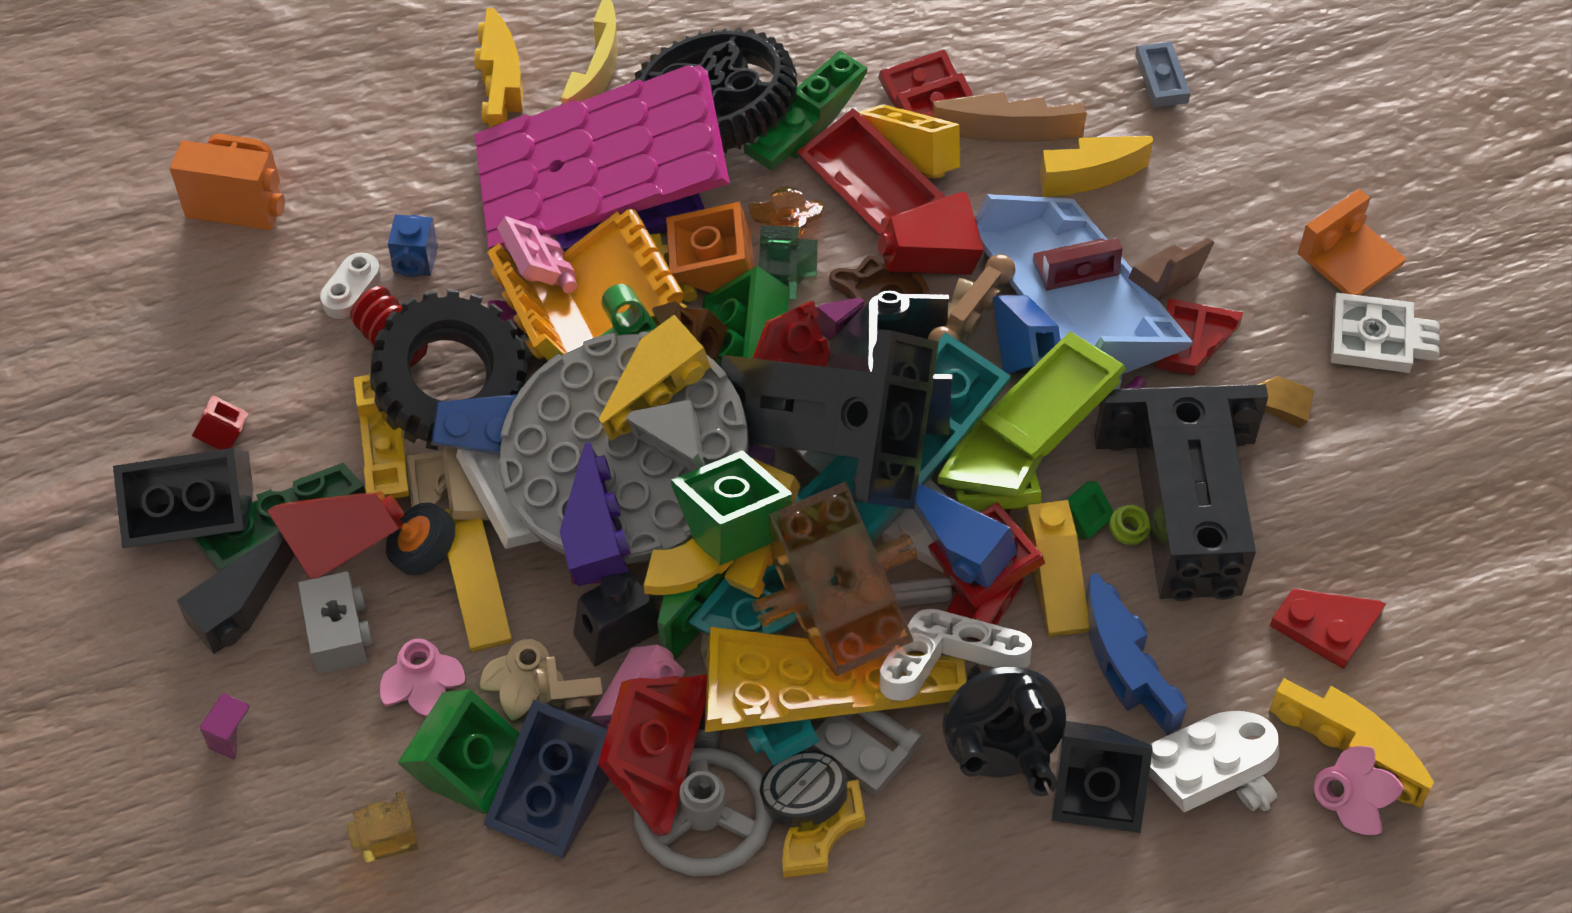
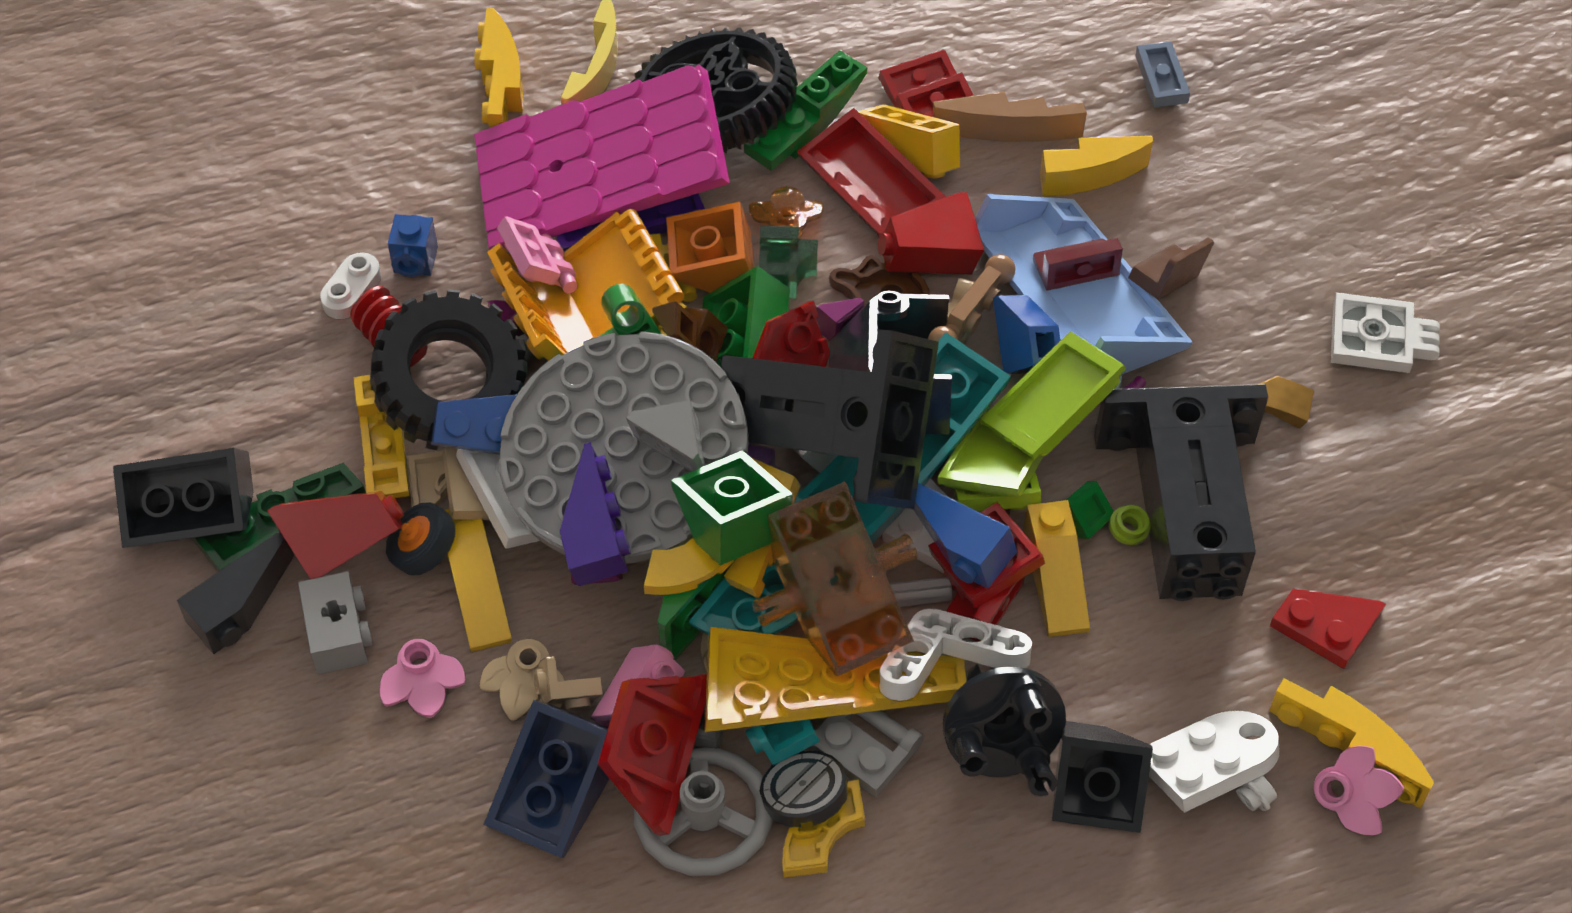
(219, 424): red slope -> none
(221, 725): magenta slope -> none
(228, 181): orange brick -> none
(383, 829): clear yellow brick -> none
(461, 750): green slope -> none
(614, 617): black torso -> none
(657, 370): yellow slope -> none
(1118, 646): blue slope -> none
(1206, 327): red wing -> none
(1347, 248): orange bracket -> none

